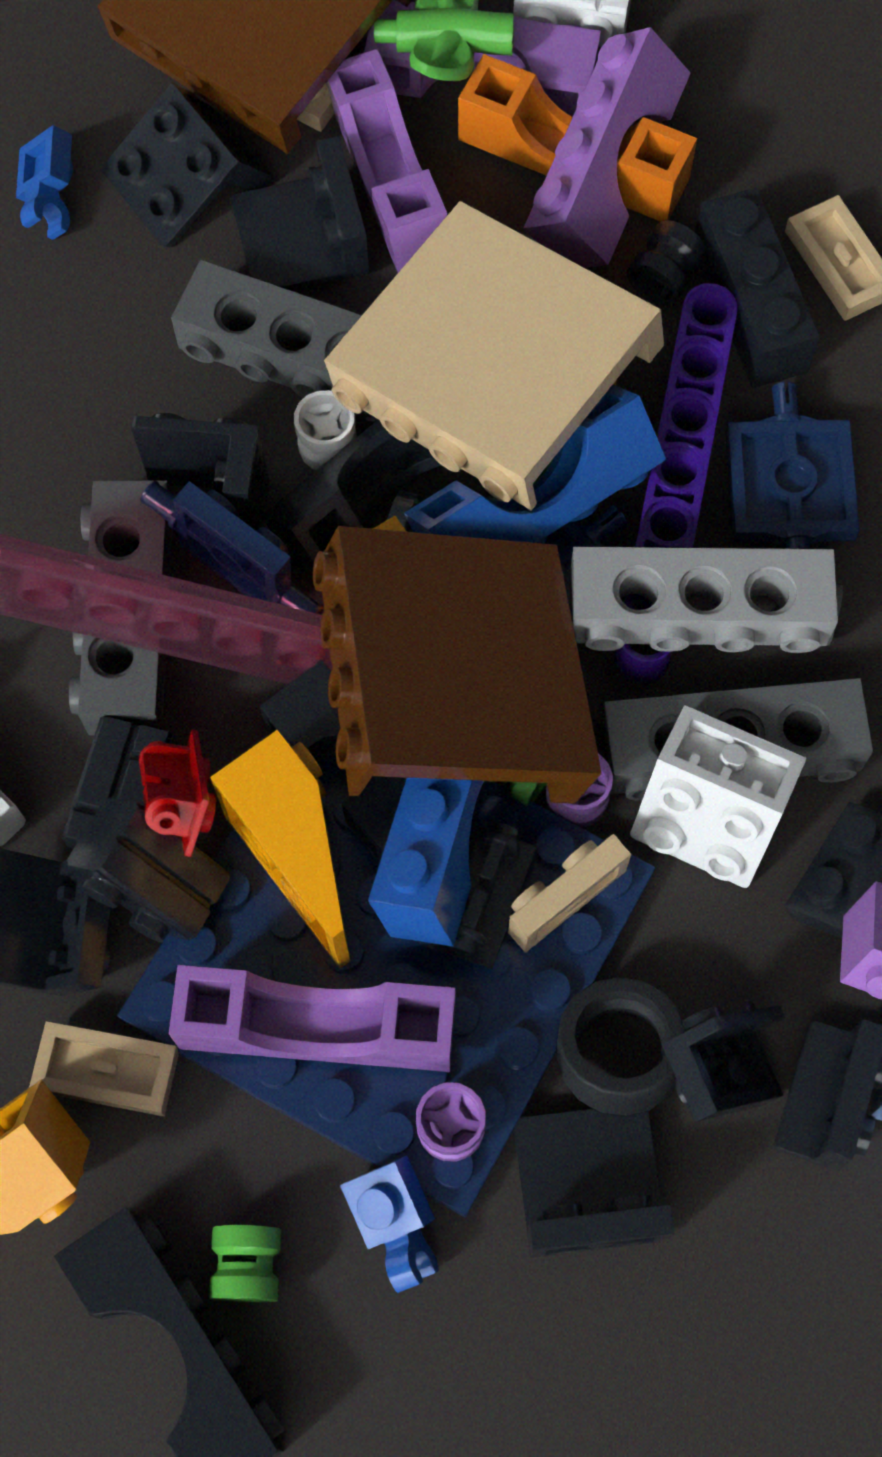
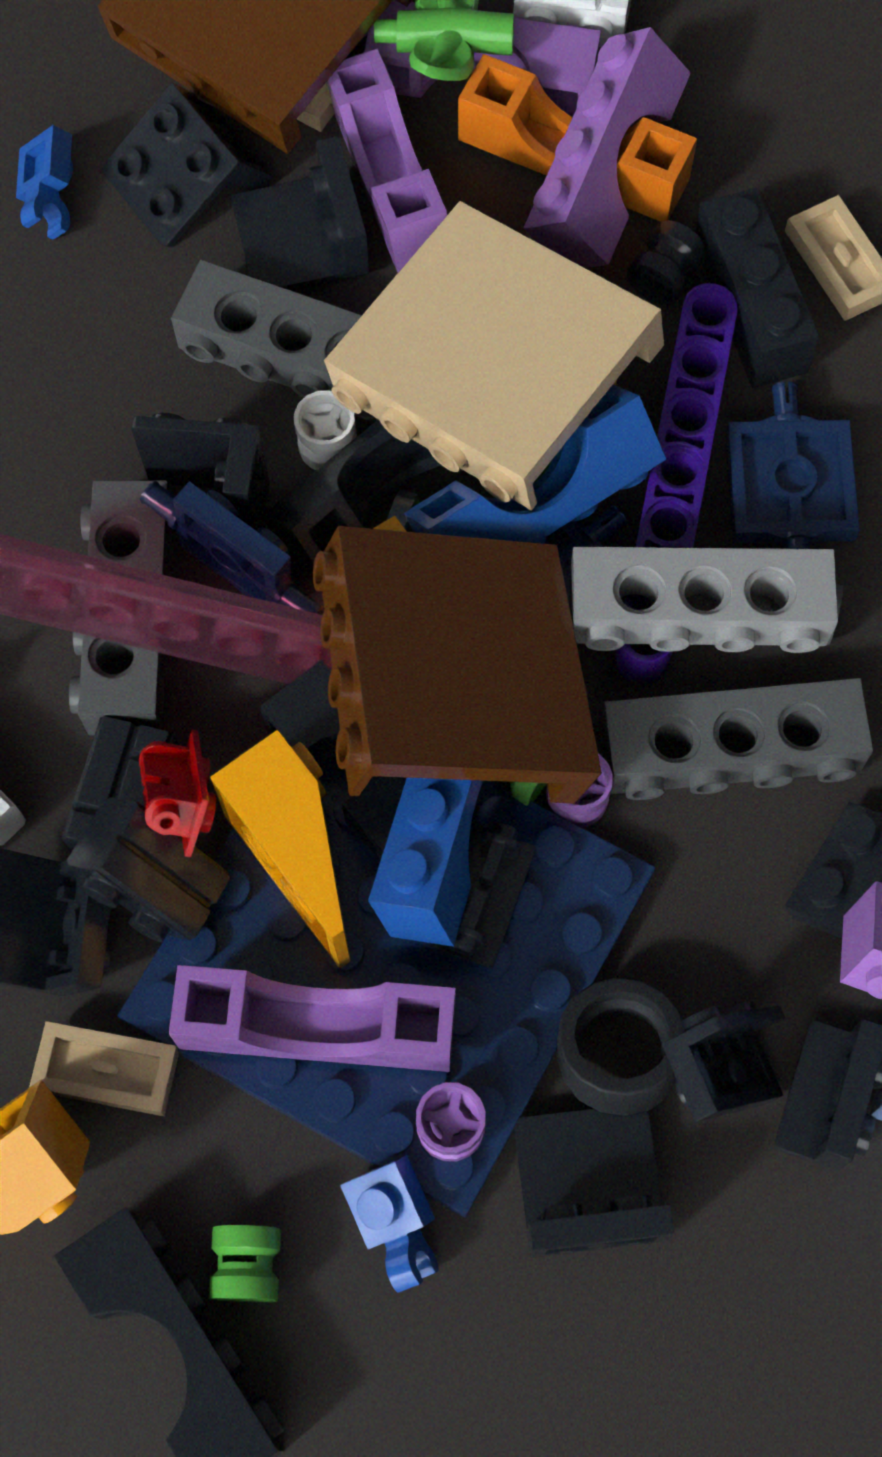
(586, 875): tan plate -> none
(716, 796): white bracket -> none

